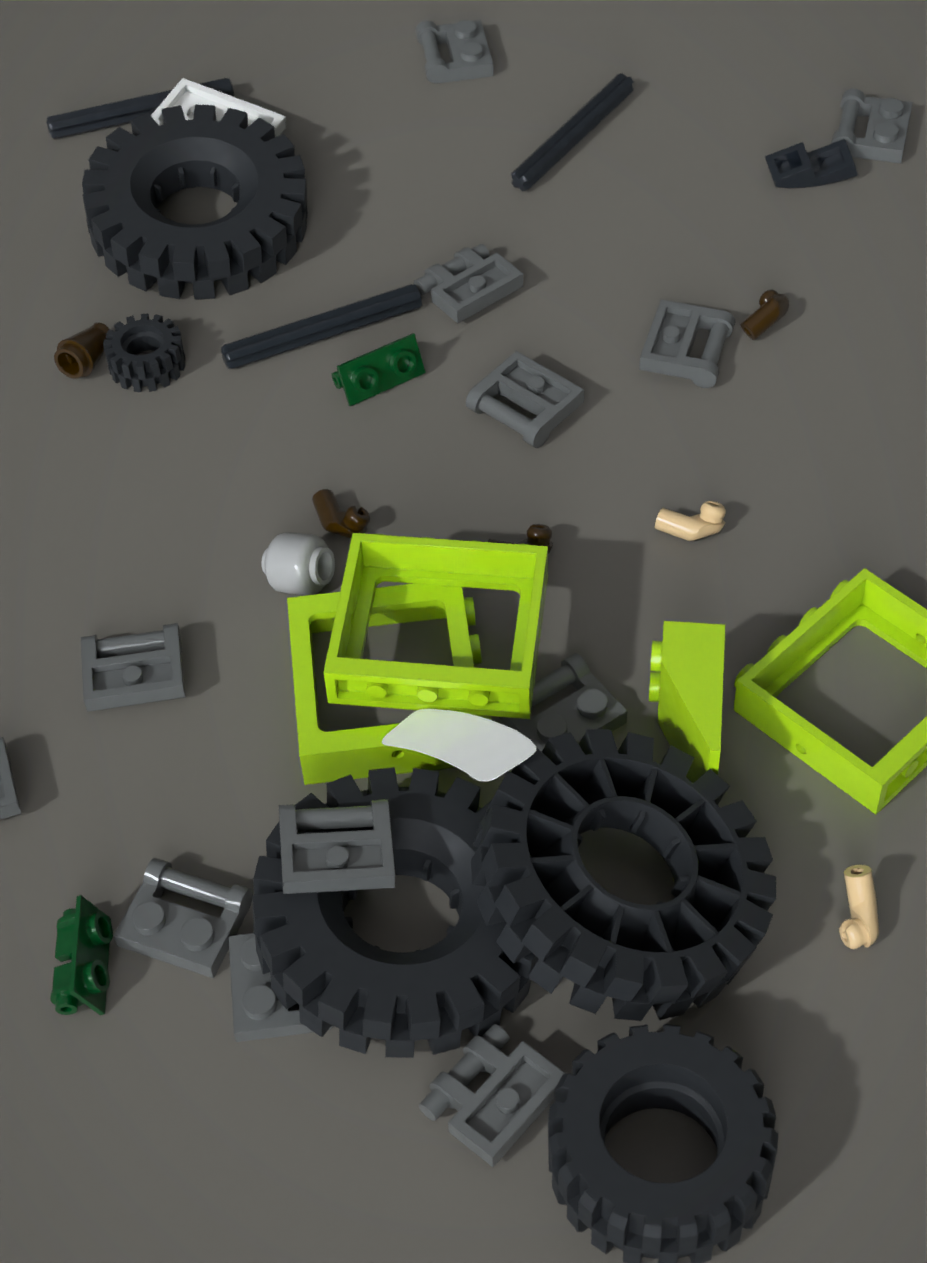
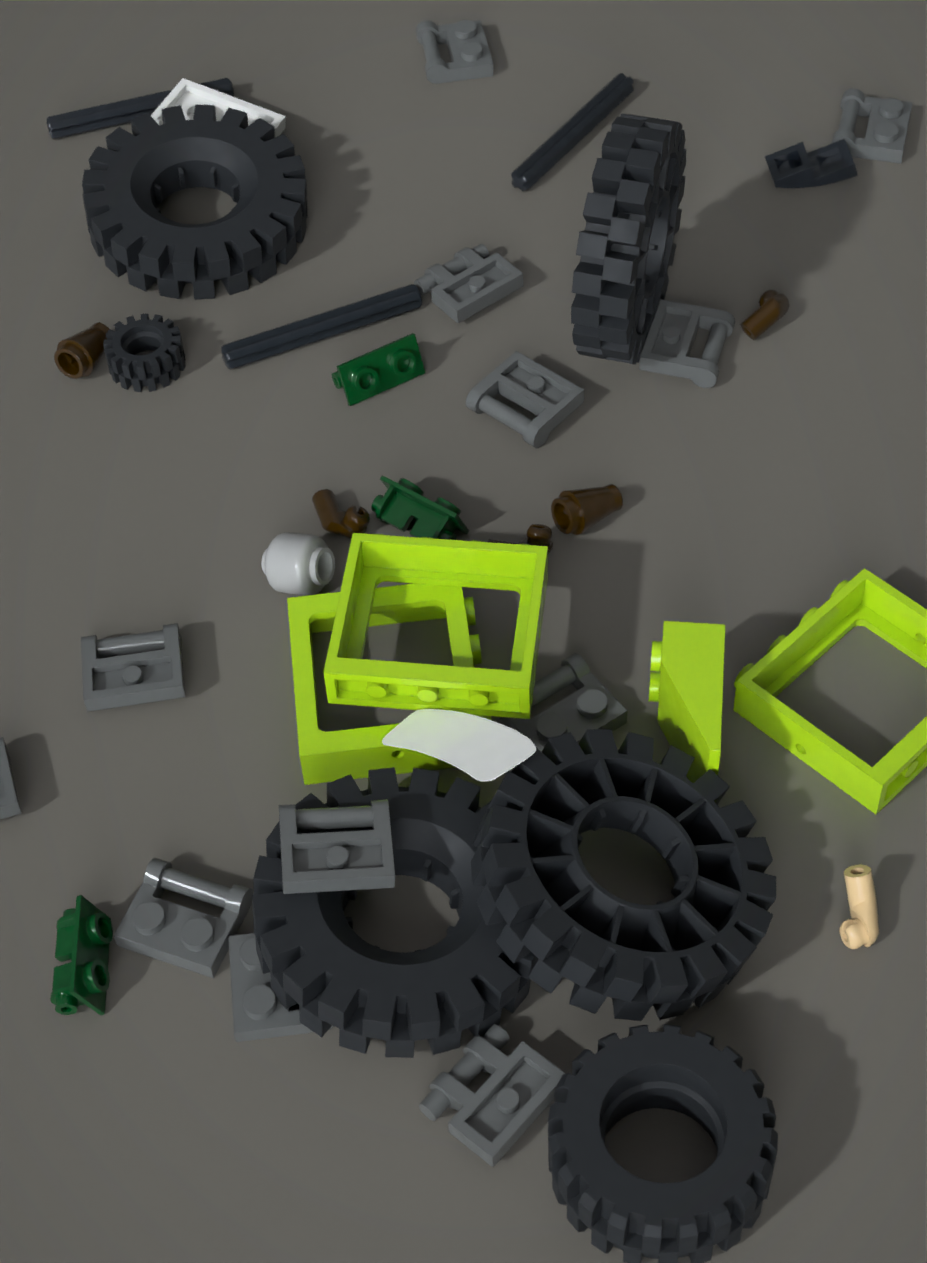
(405, 501): none -> dark green hinge
(583, 508): none -> dark brown cone
(628, 237): none -> black tyre
(692, 527): tan arm -> none

